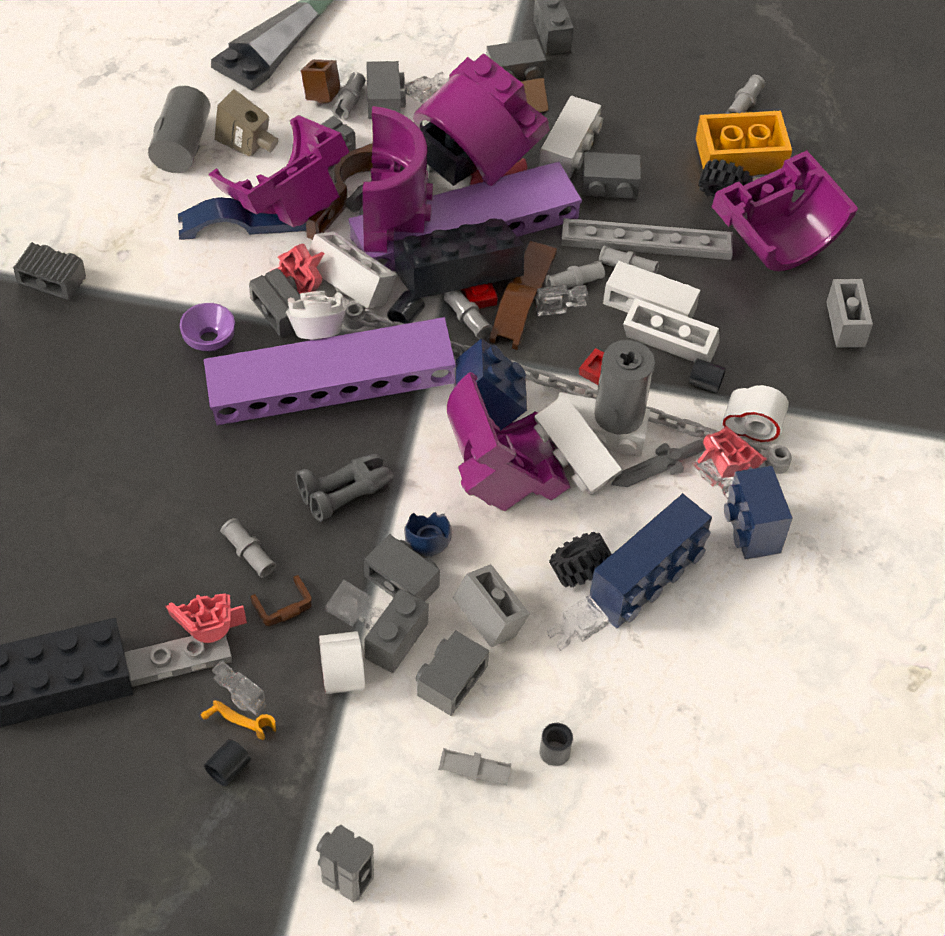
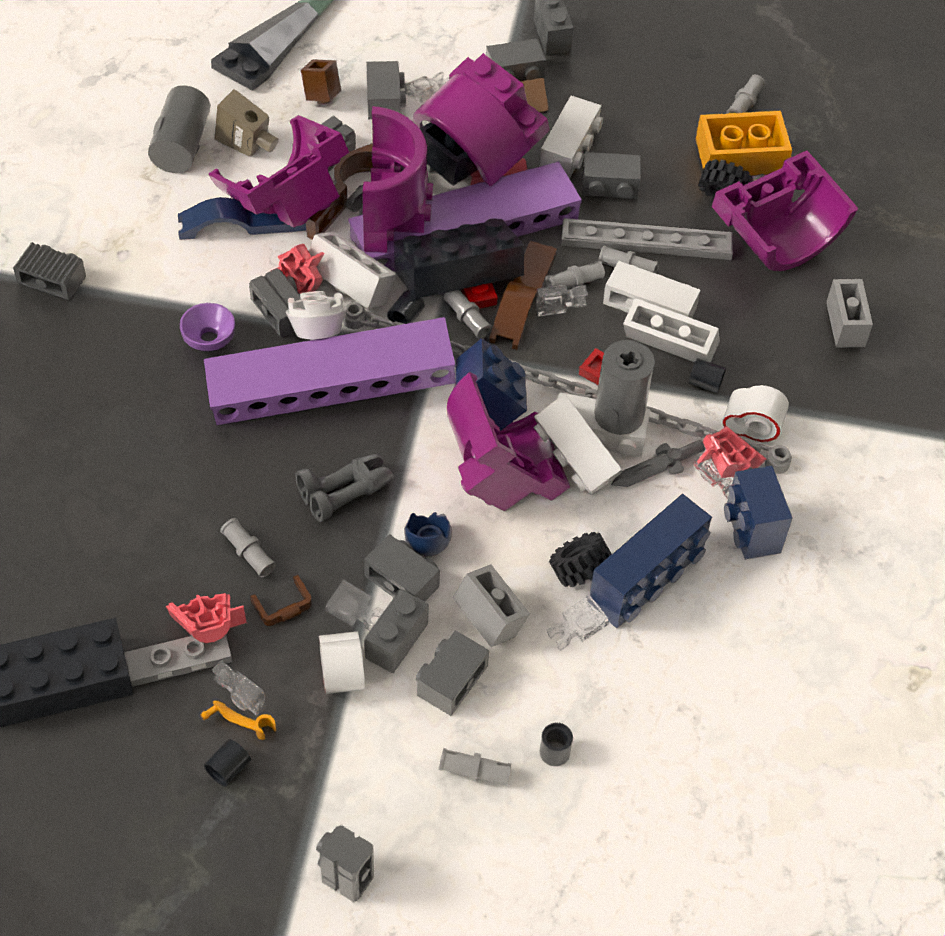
(349, 95): light grey pin -> none

